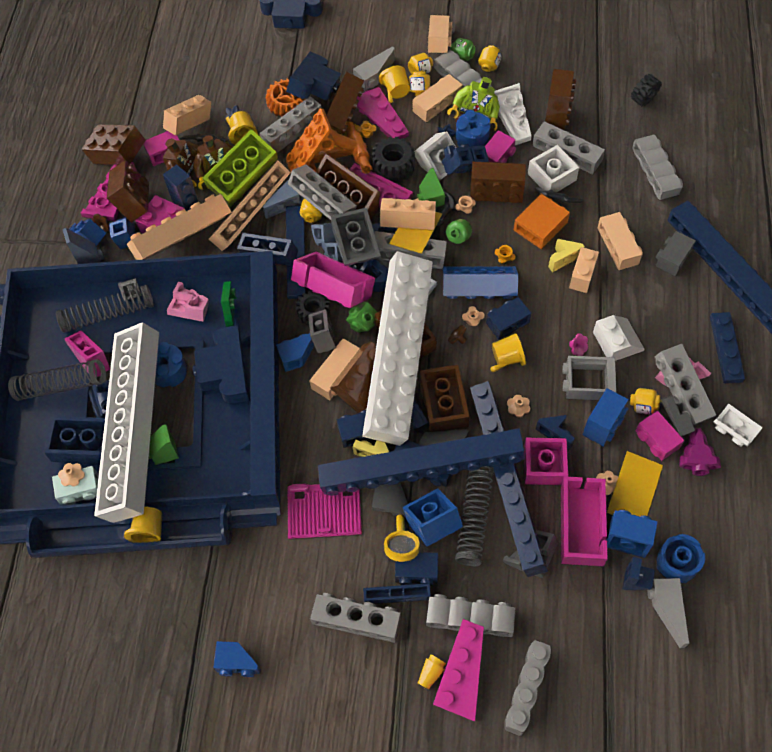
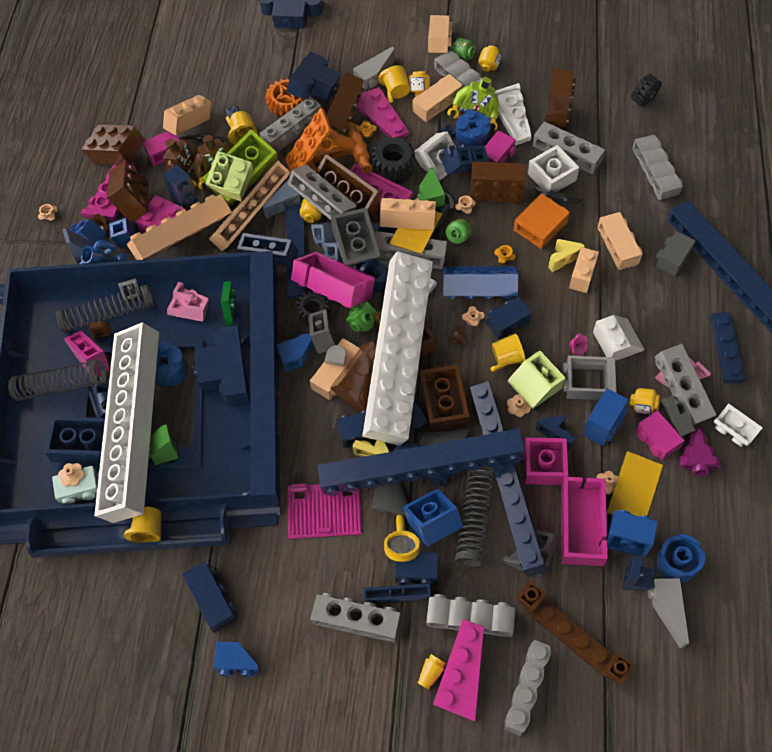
(47, 212): none -> light nougat plate
(96, 255): none -> blue piece
(100, 329): none -> reddish brown tile
(209, 596): none -> dark blue brick
(229, 175): none -> yellowish green slope
(336, 356): none -> light grey tile
(420, 62): yellow head -> none
(537, 379): none -> yellowish green slope
(570, 634): none -> reddish brown slope

